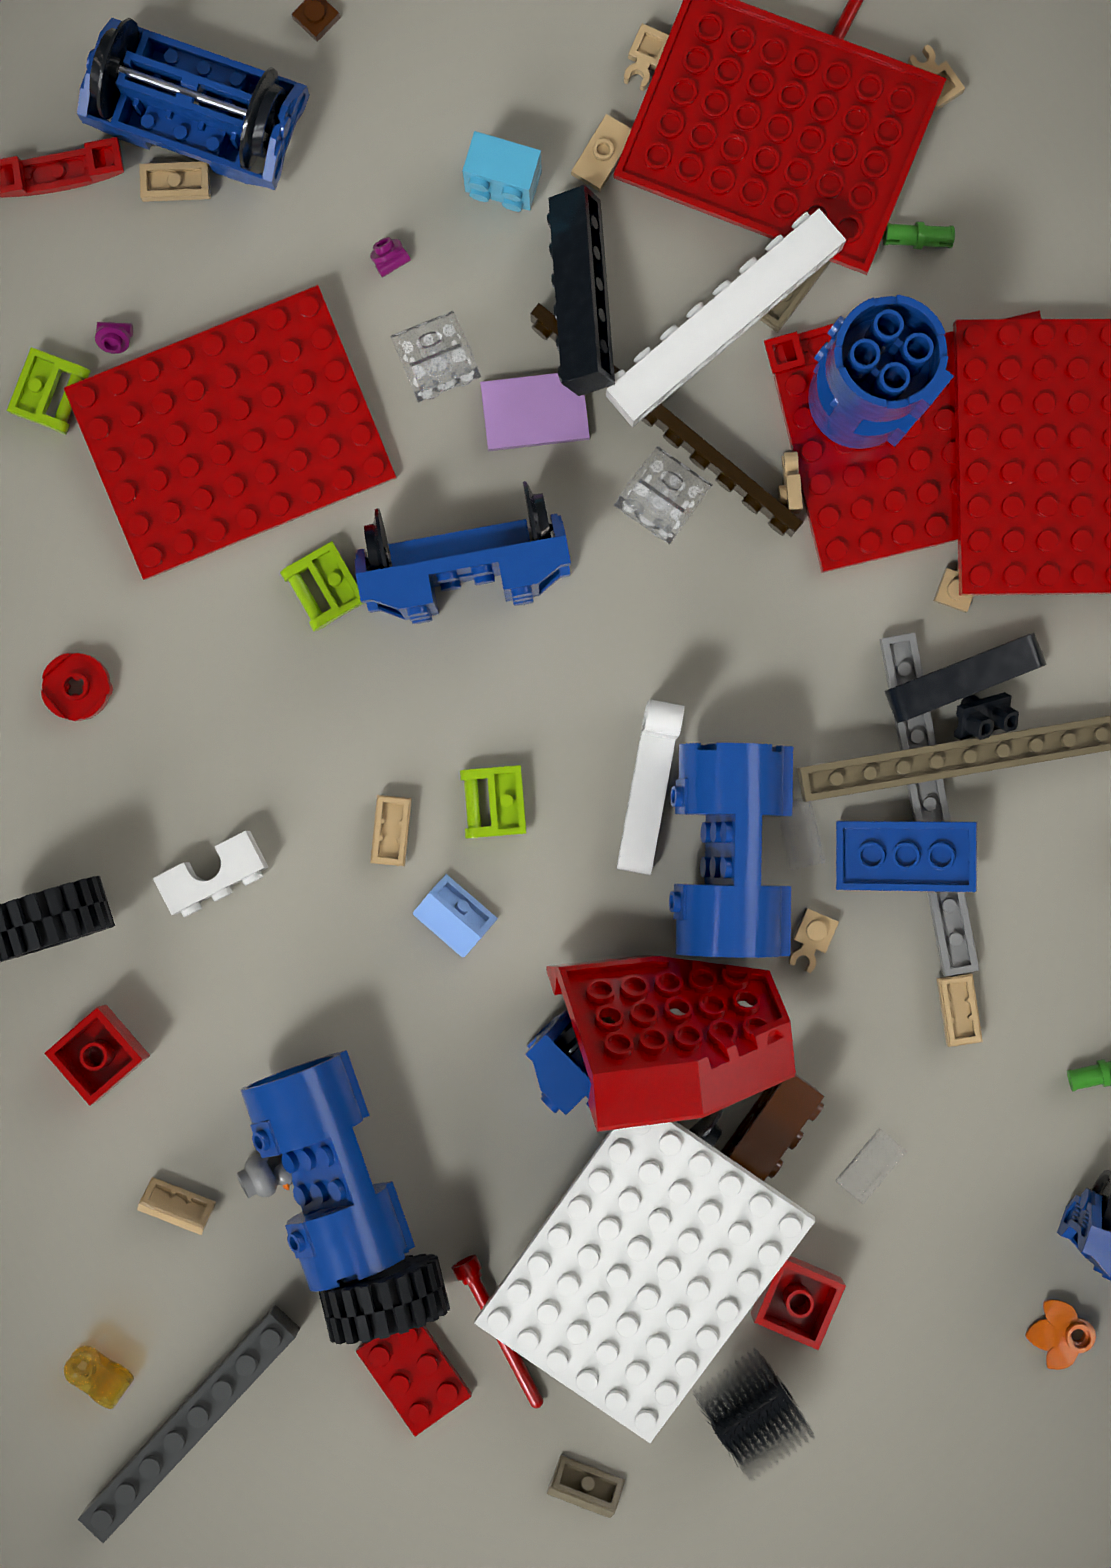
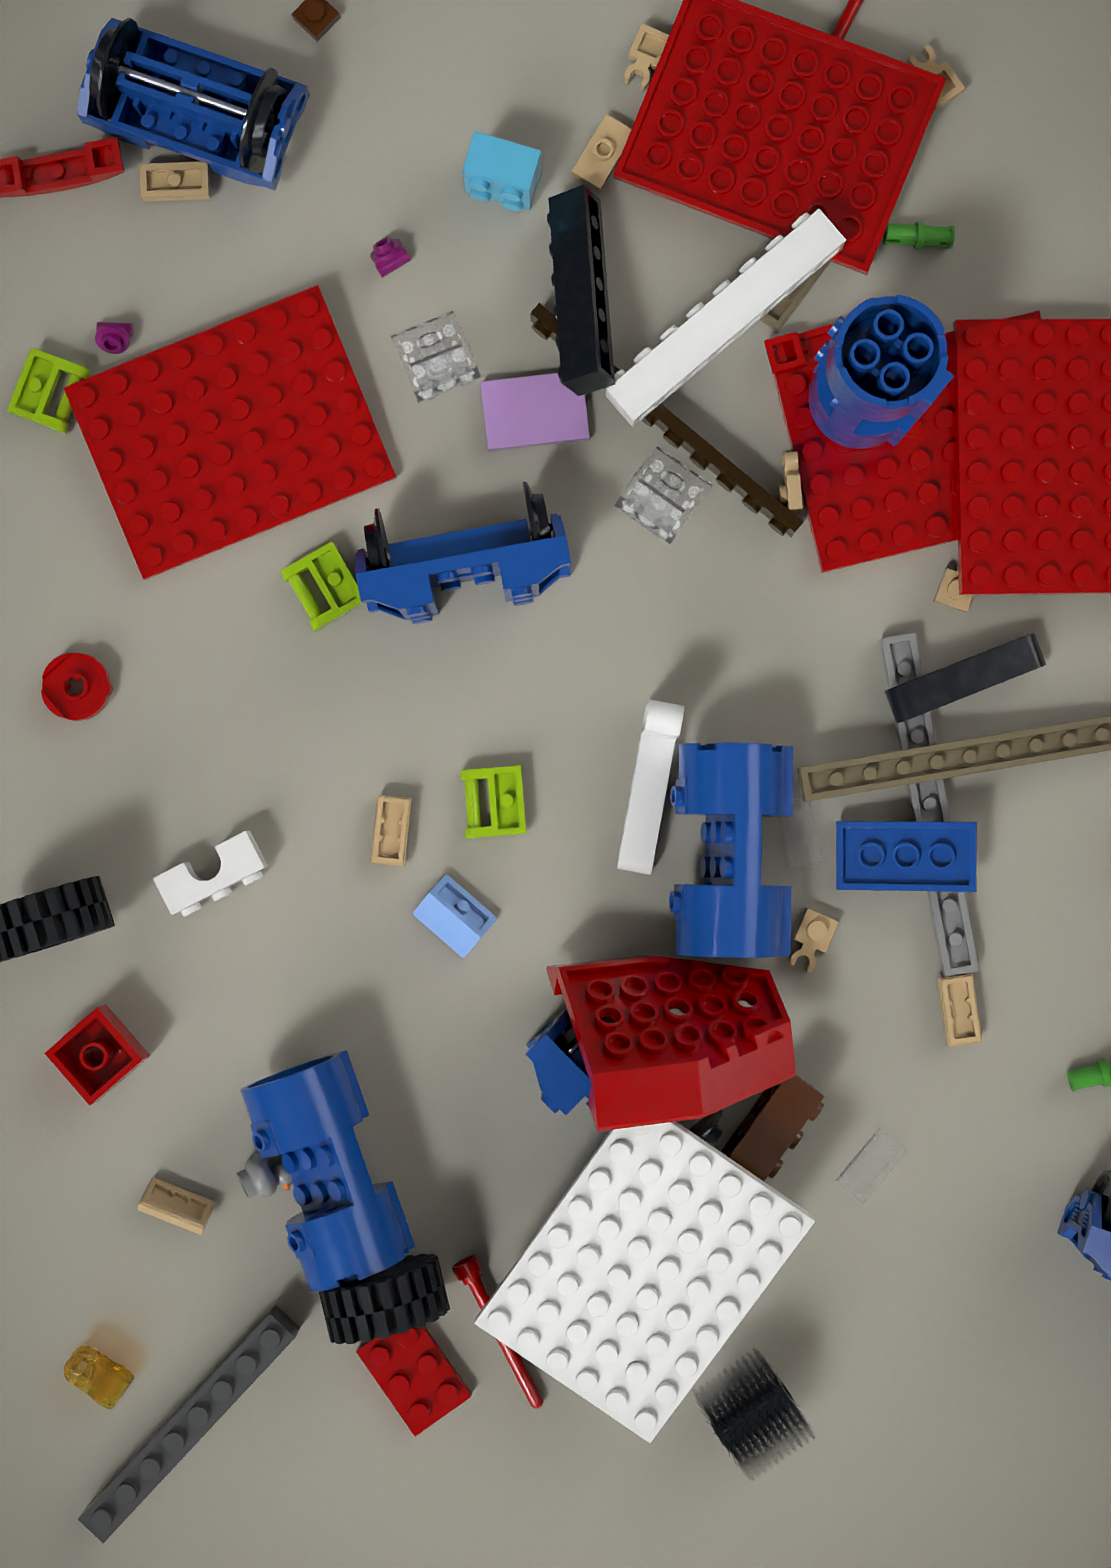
(586, 1486): dark tan slope -> none
(799, 1302): red brick -> none
(983, 716): black hips -> none
(1056, 1331): orange plate -> none

